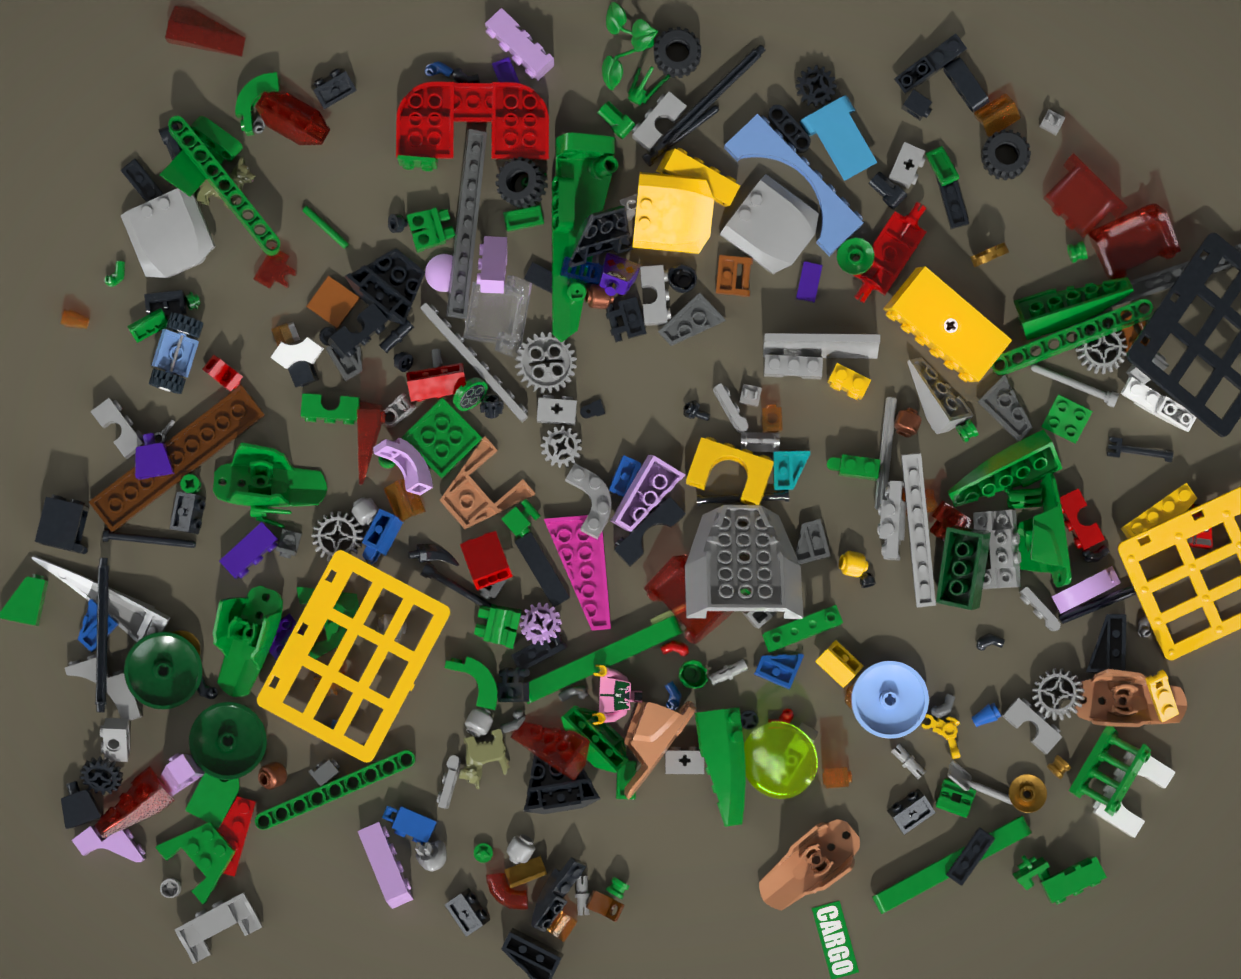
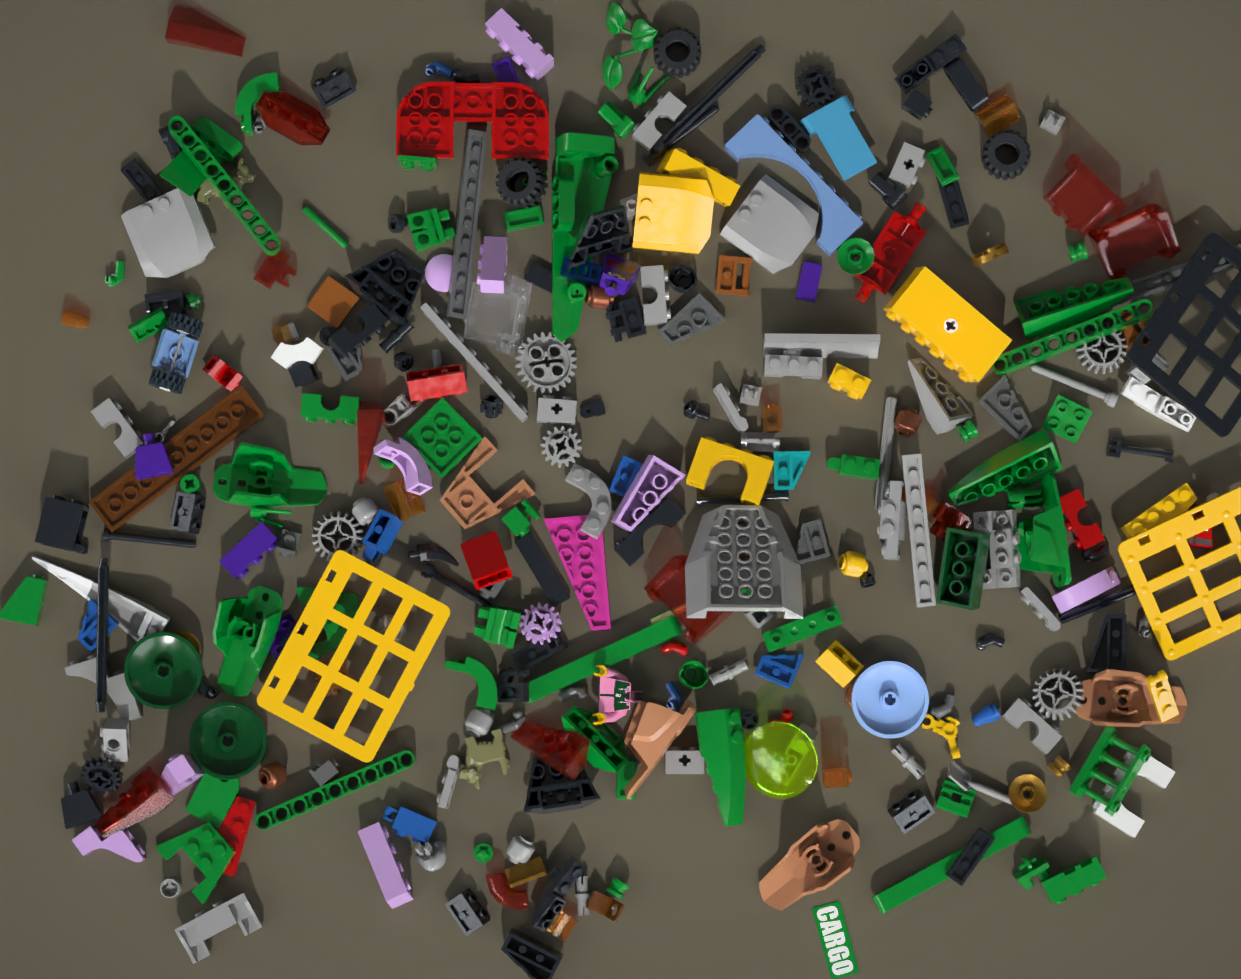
(470, 395): tile -> none

